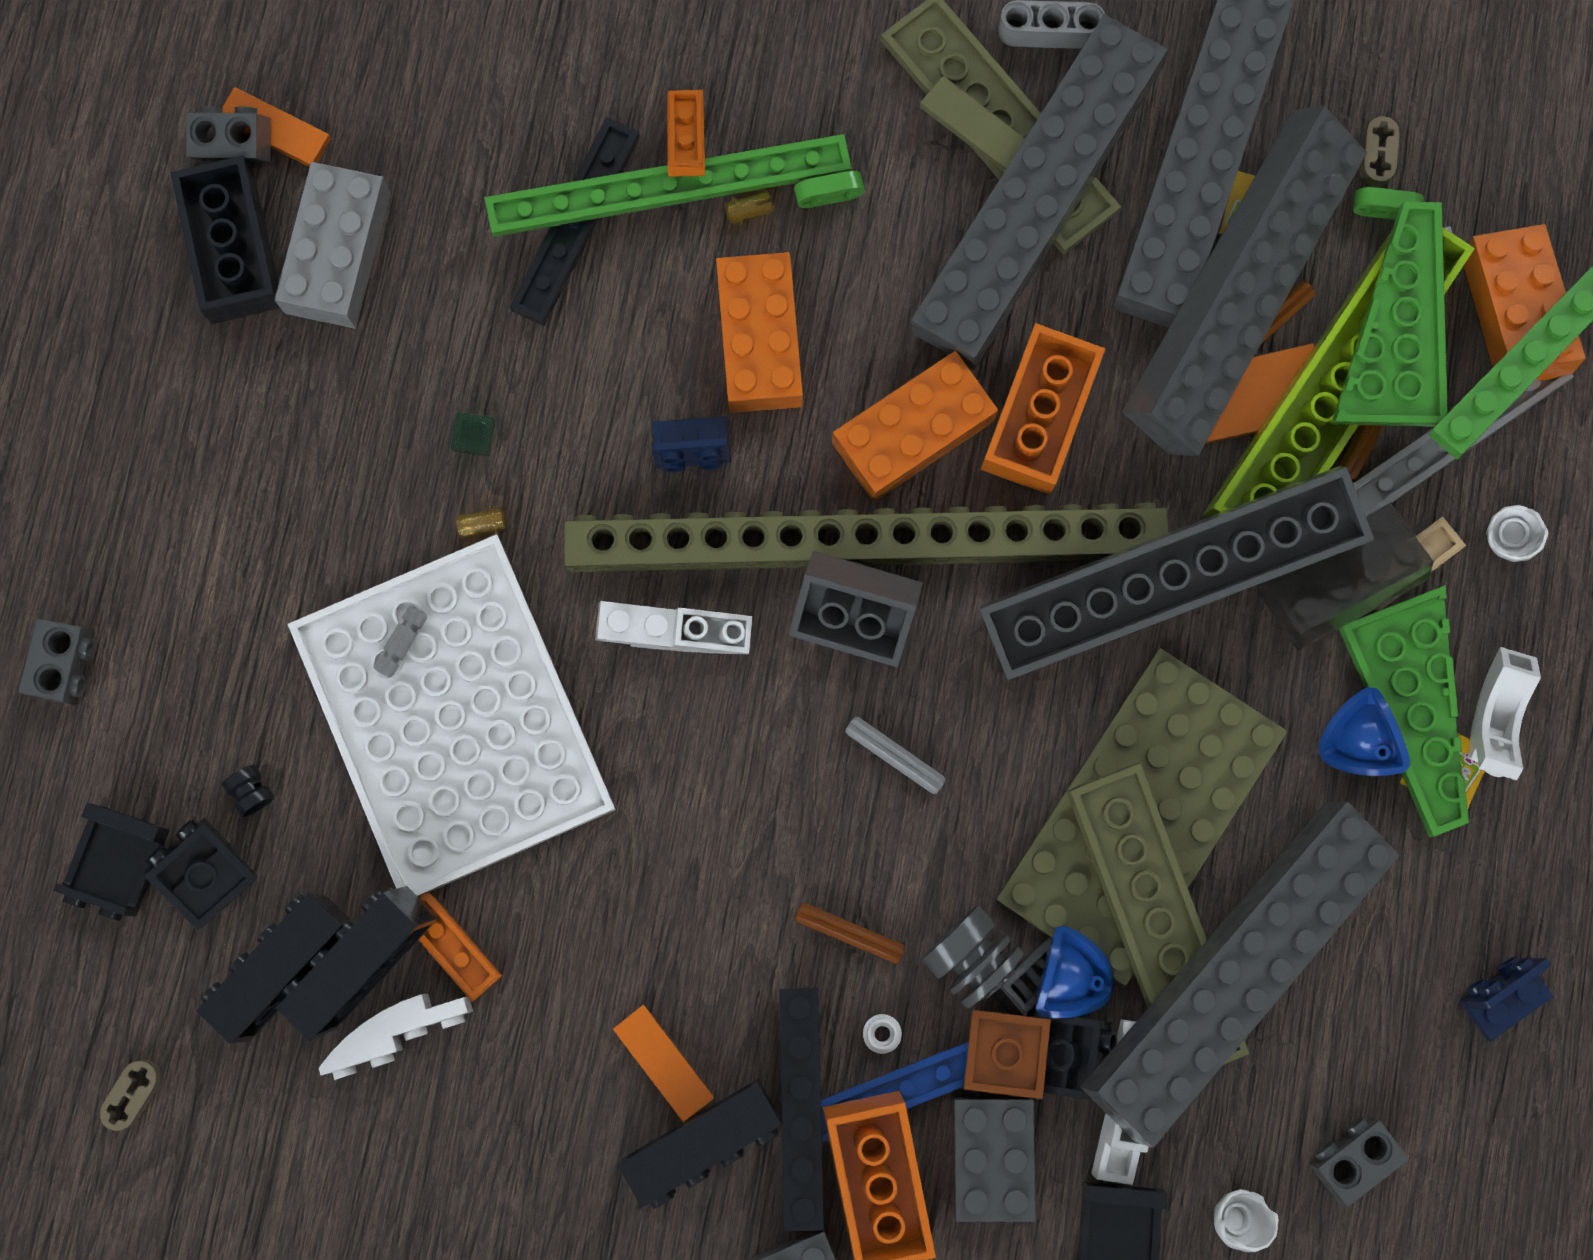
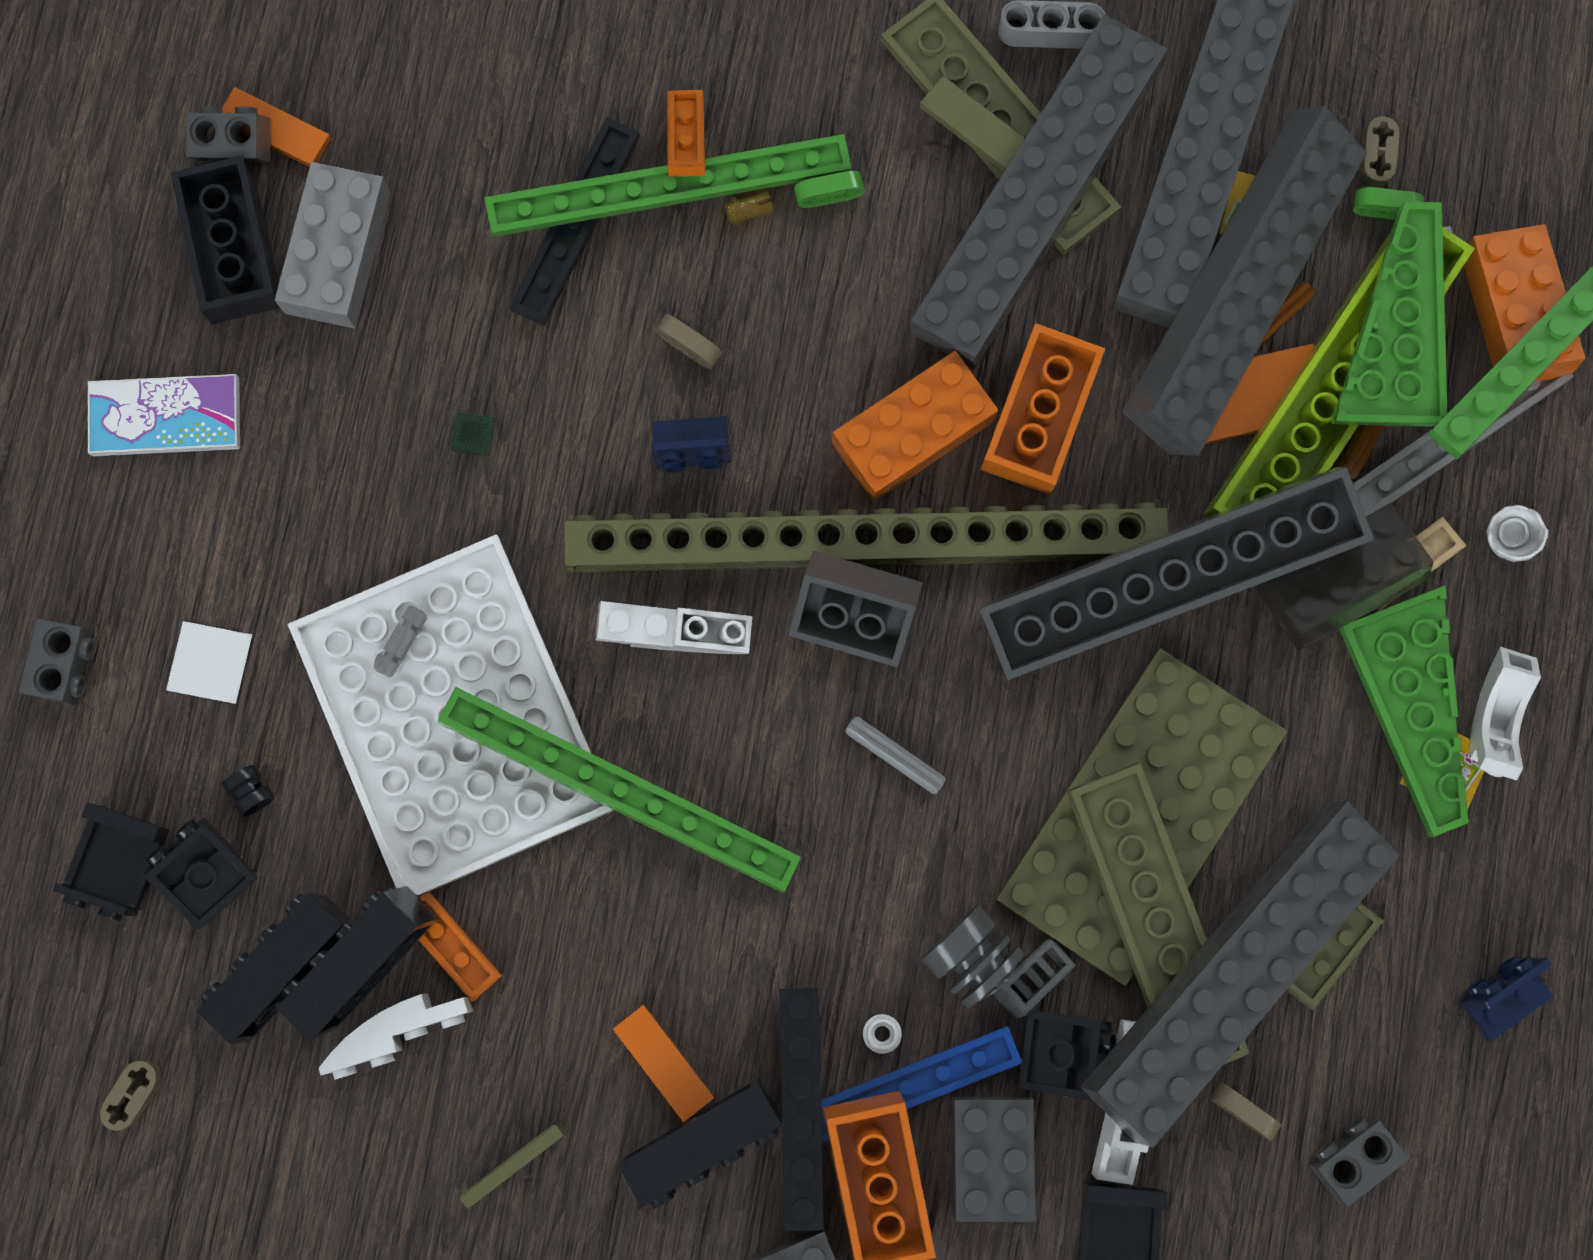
(163, 415): none -> tile
(209, 662): none -> white sticker
(481, 522): clear yellow pin -> none
(512, 1164): none -> olive tile
(618, 789): none -> bright green plate
(688, 341): none -> dark tan beam
(759, 332): orange brick -> none
(850, 933): dark orange axle -> none
(1006, 1054): dark orange plate -> none
(1074, 976): blue hat -> none
(1245, 1111): none -> dark tan beam
(1245, 1221): white hair -> none
(1335, 957): none -> olive tile
(1365, 737): blue hat -> none

